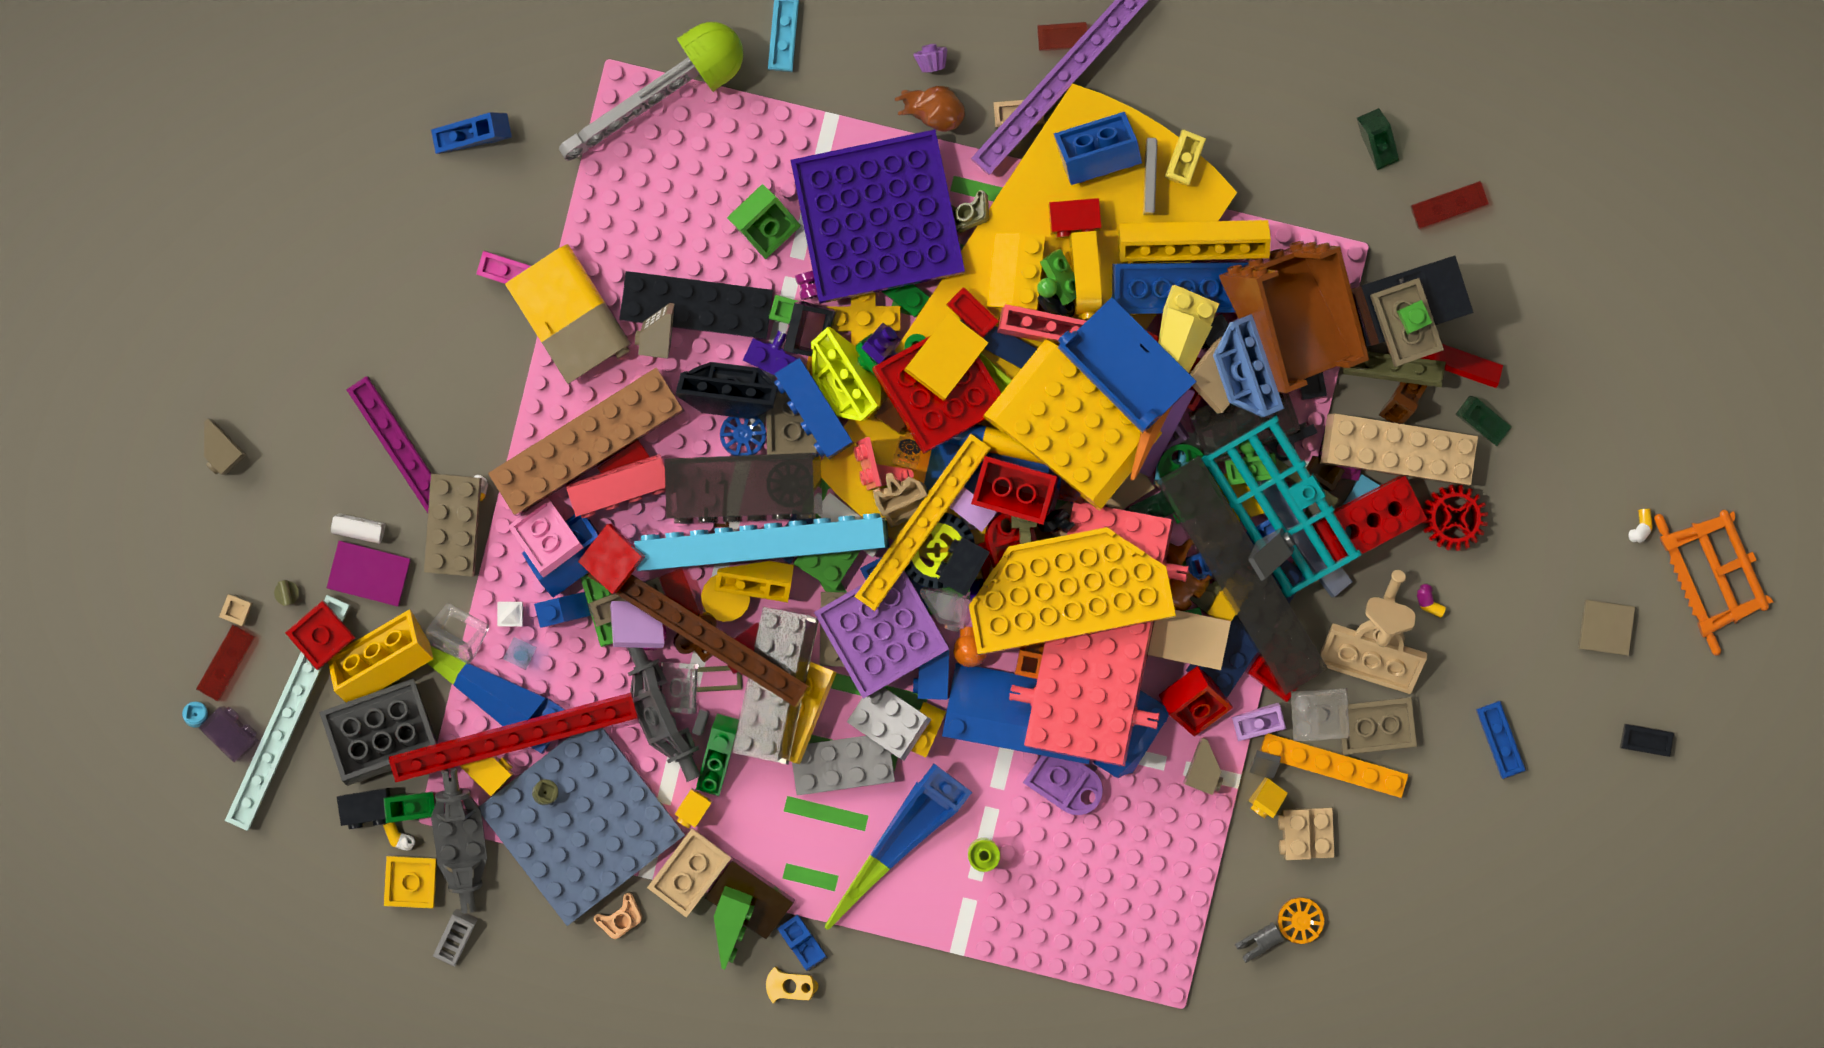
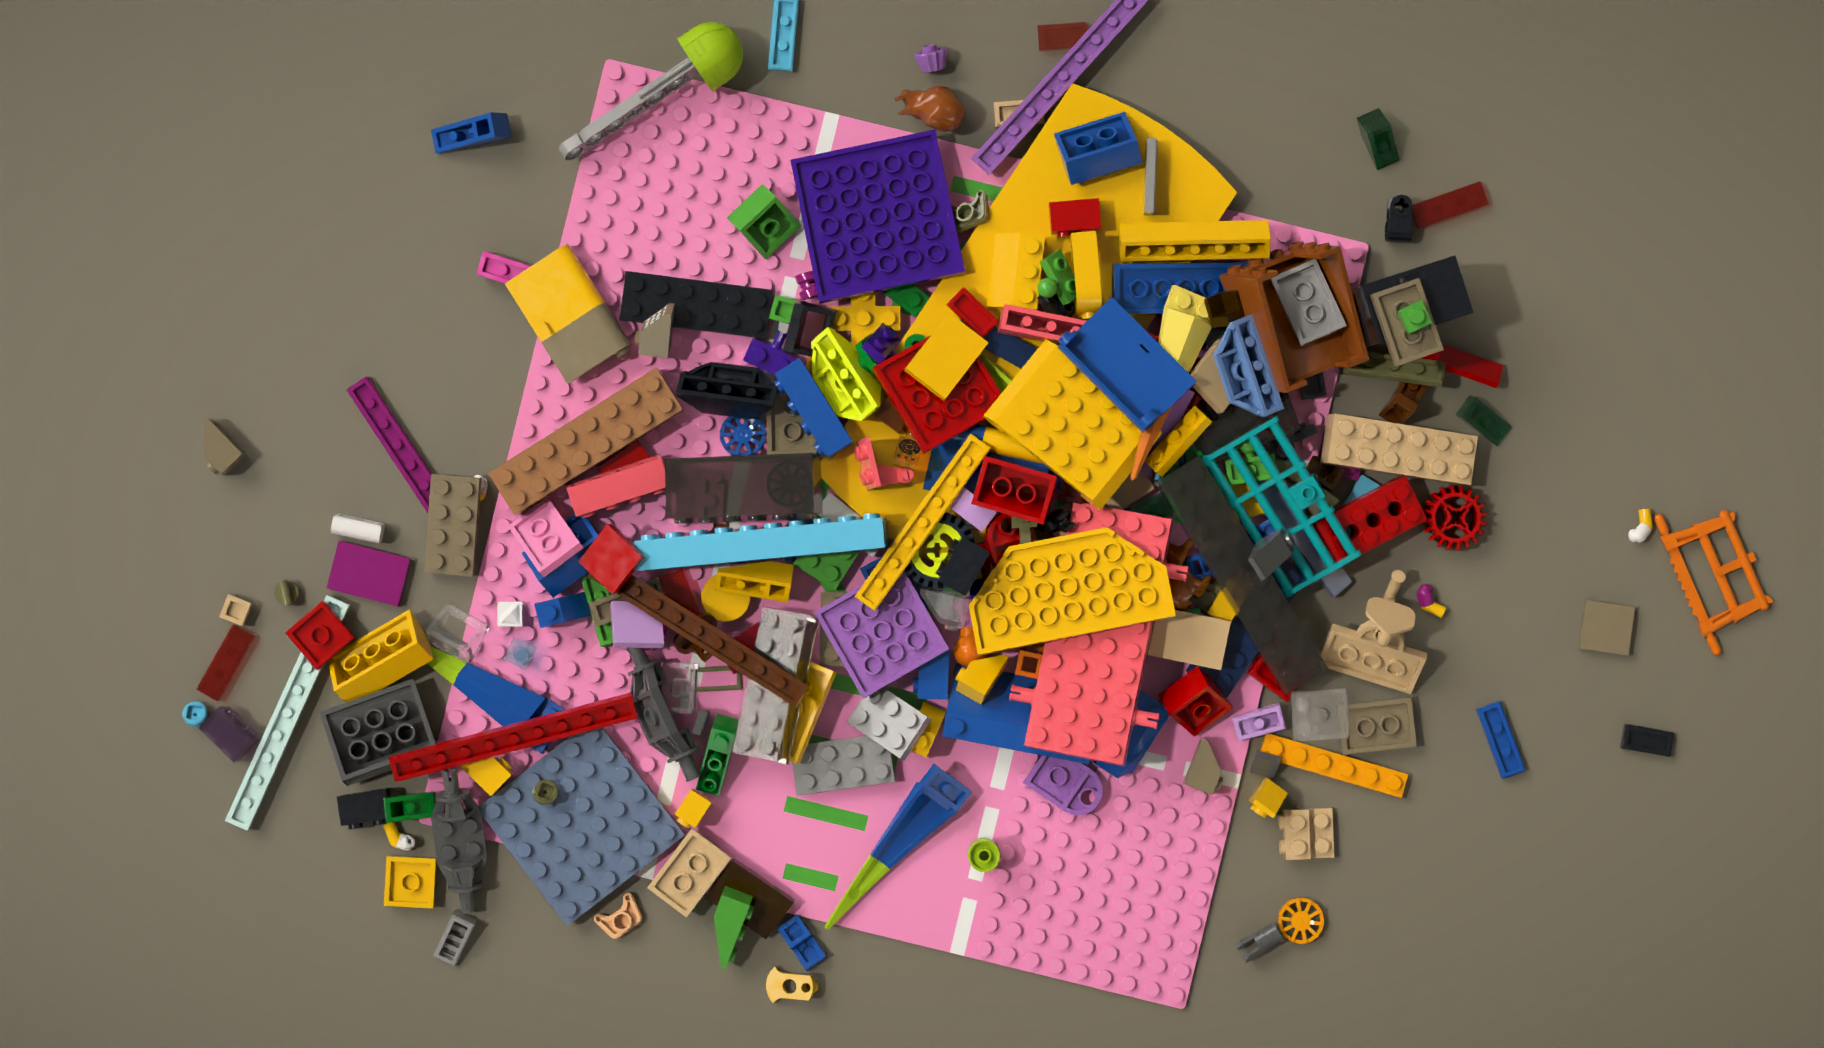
(899, 499): tan plate -> none
(980, 677): none -> yellow slope
(1178, 441): none -> yellow plate
(1185, 157): light yellow brick -> none
(1224, 308): none -> dark brown panel
(1308, 302): none -> light grey plate
(1399, 225): none -> black piece

